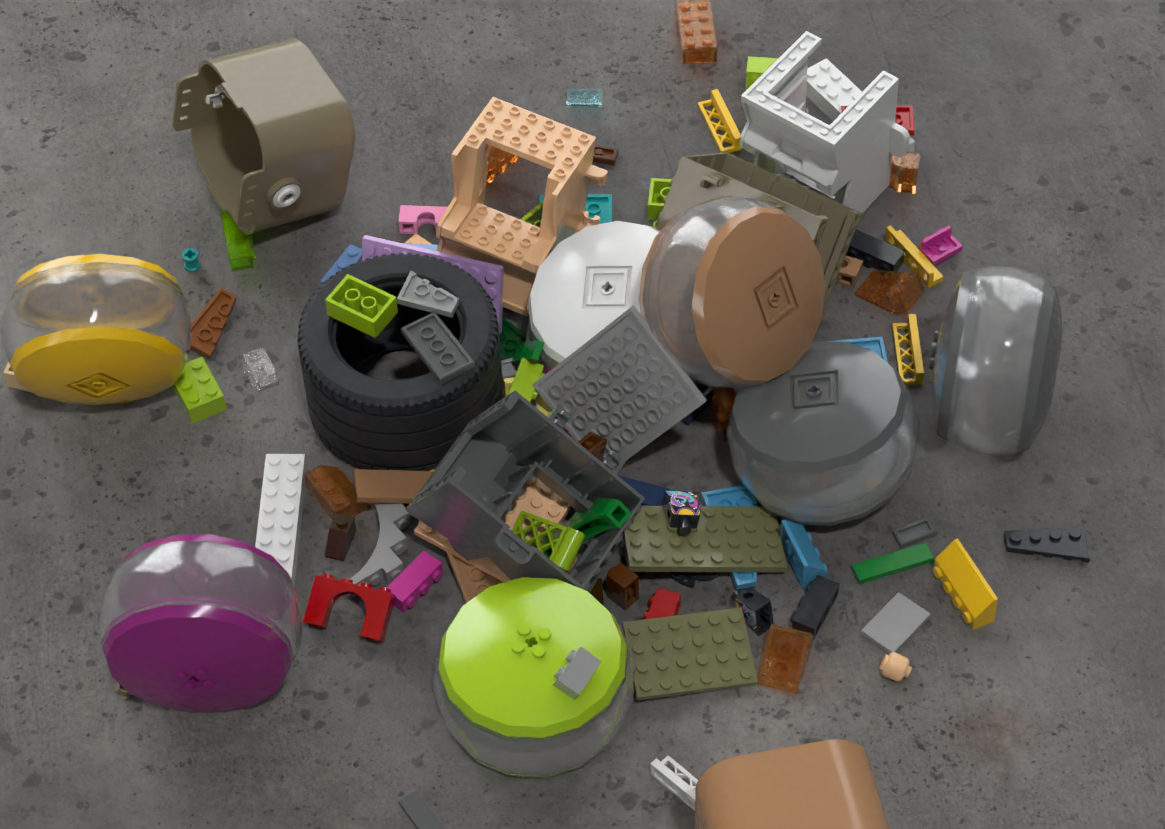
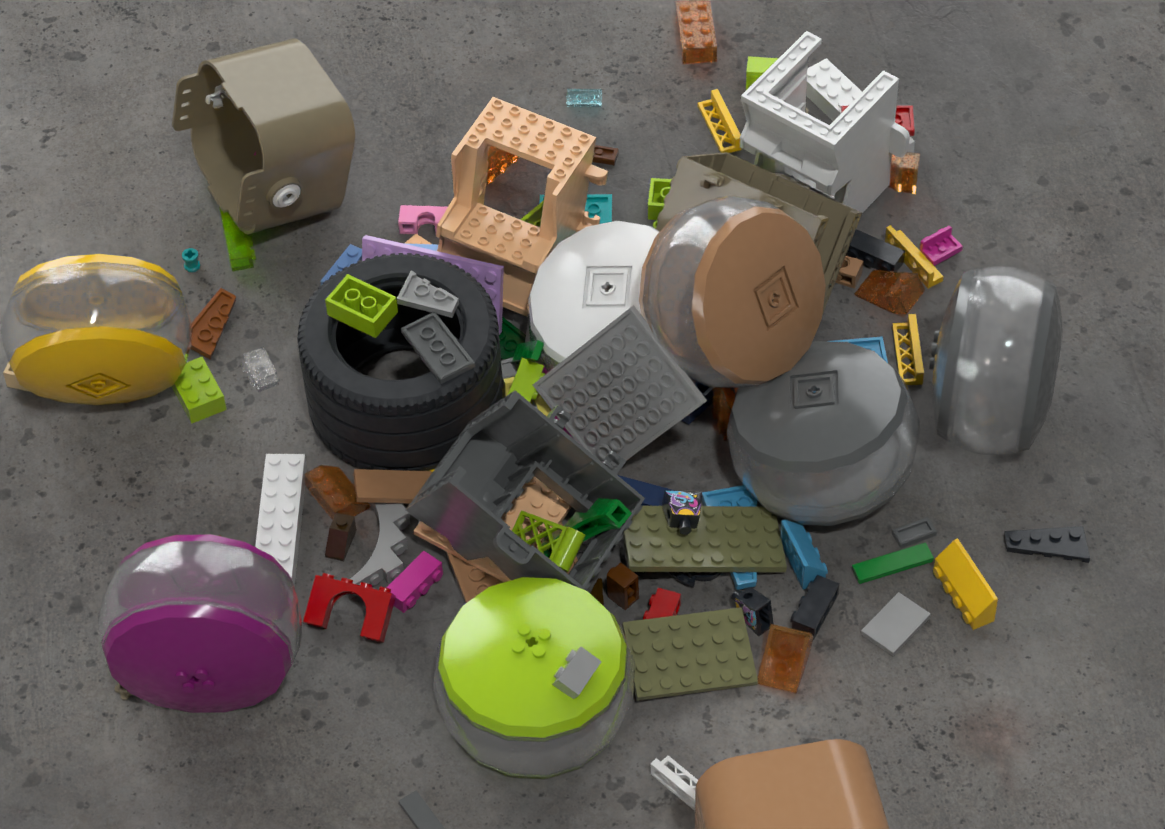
(594, 444): reddish brown slope -> none
(895, 666): light nougat head -> none

